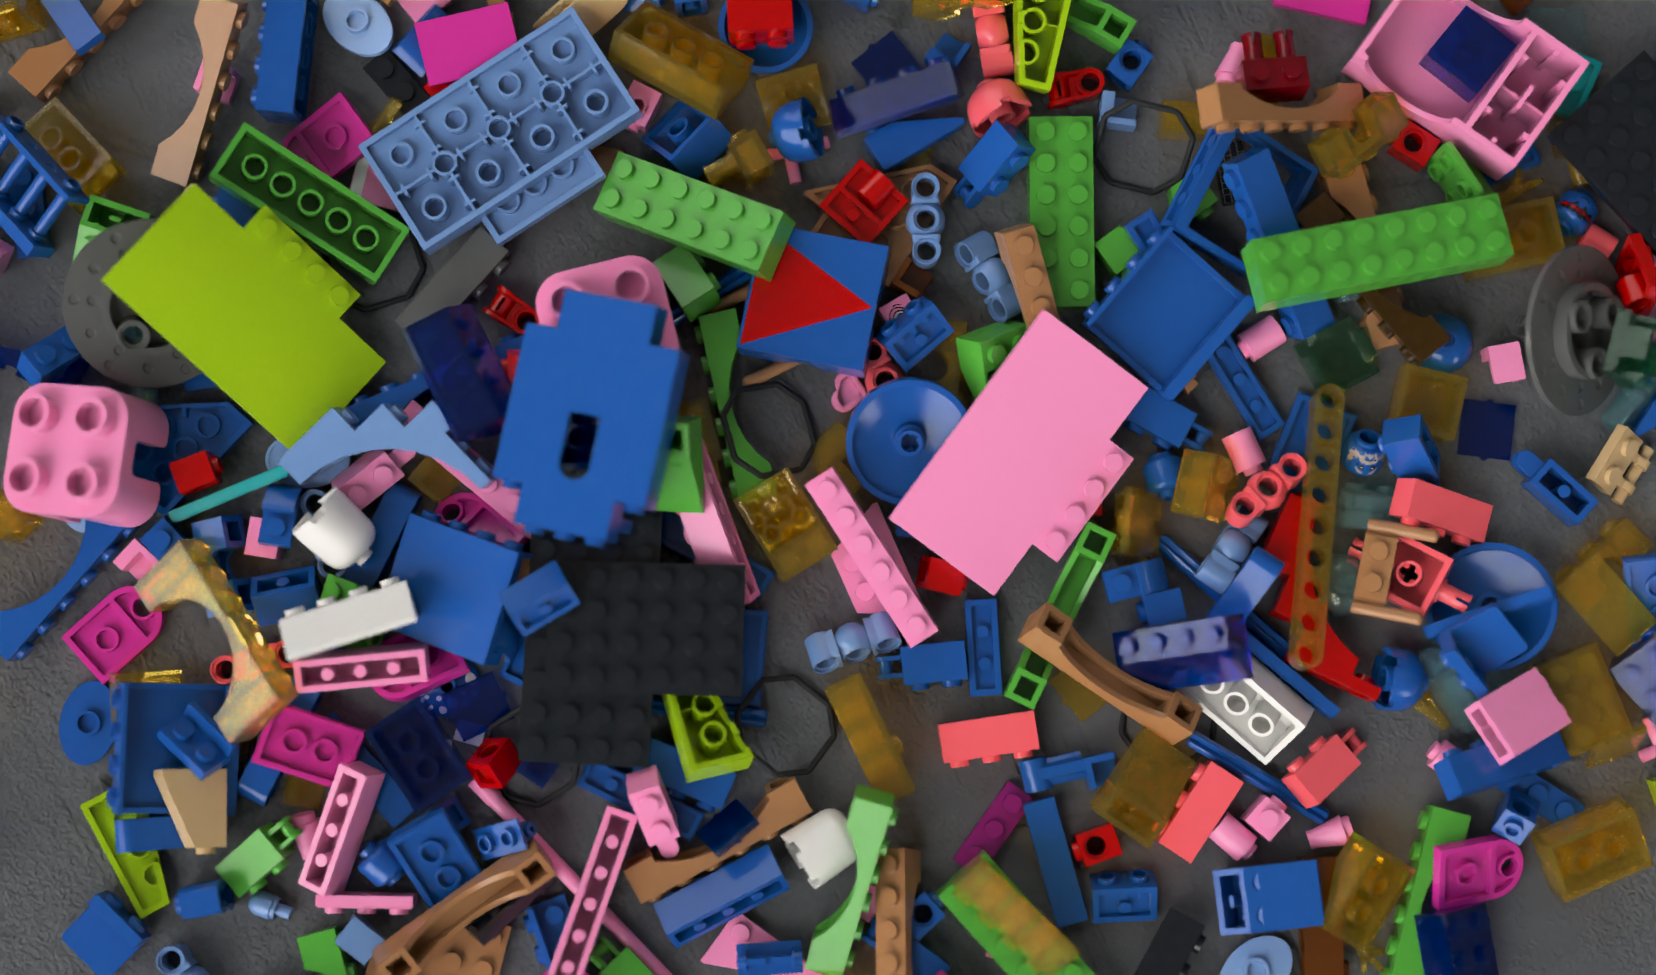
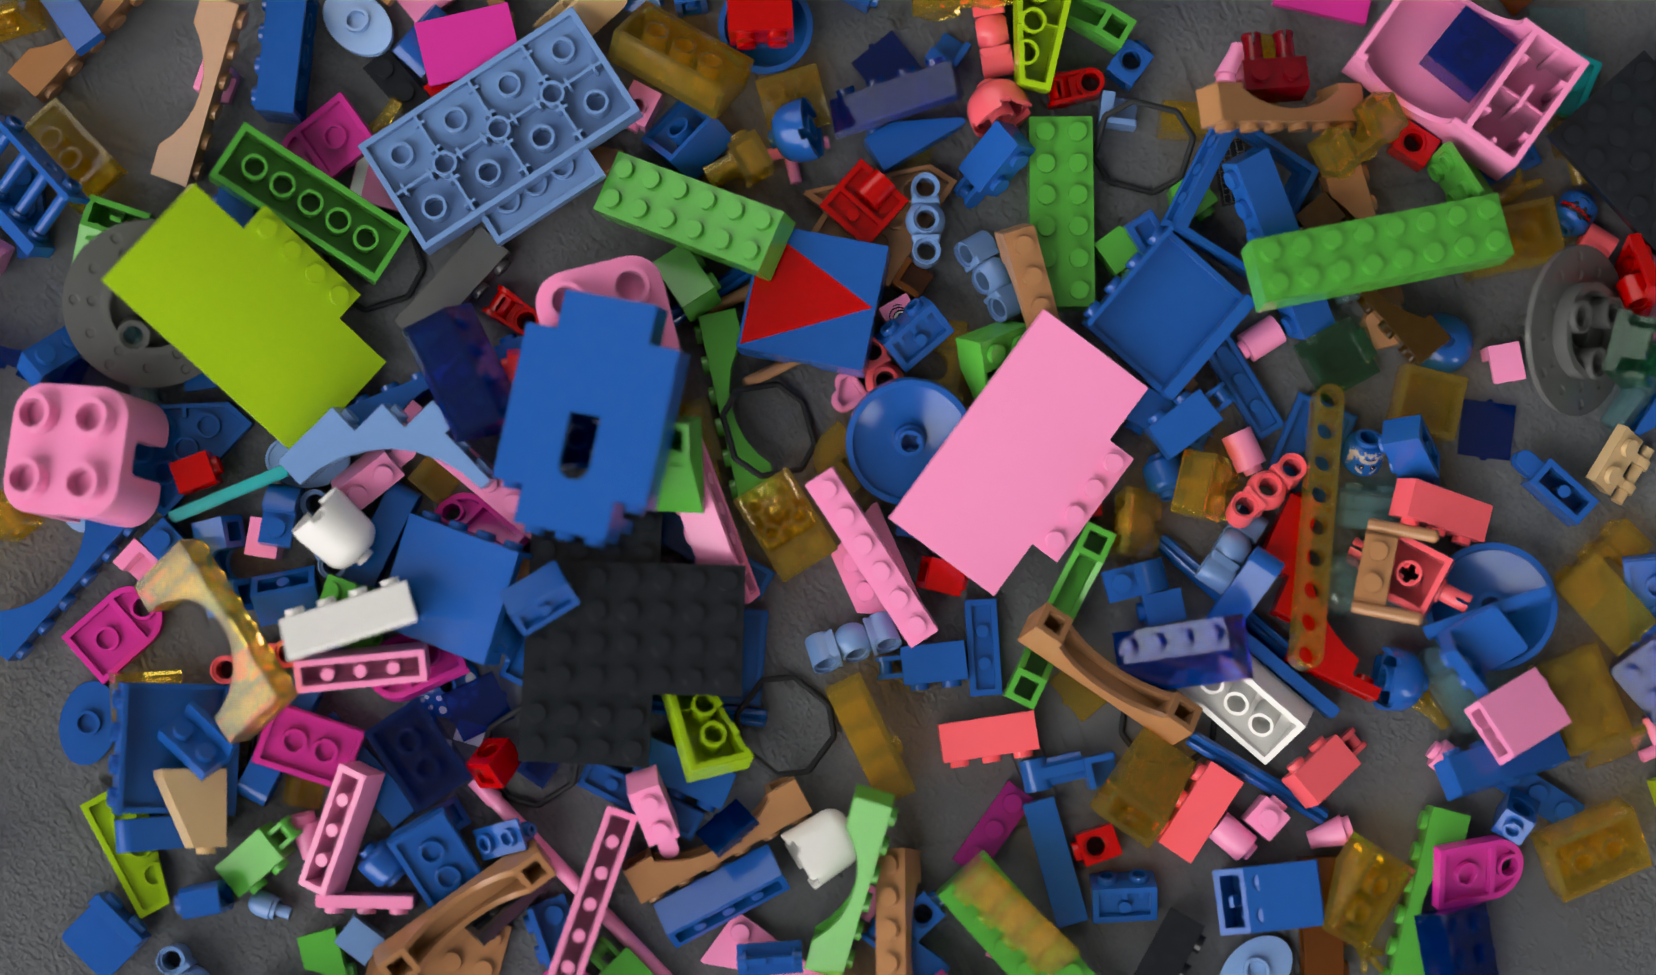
(1187, 420): none -> blue brick

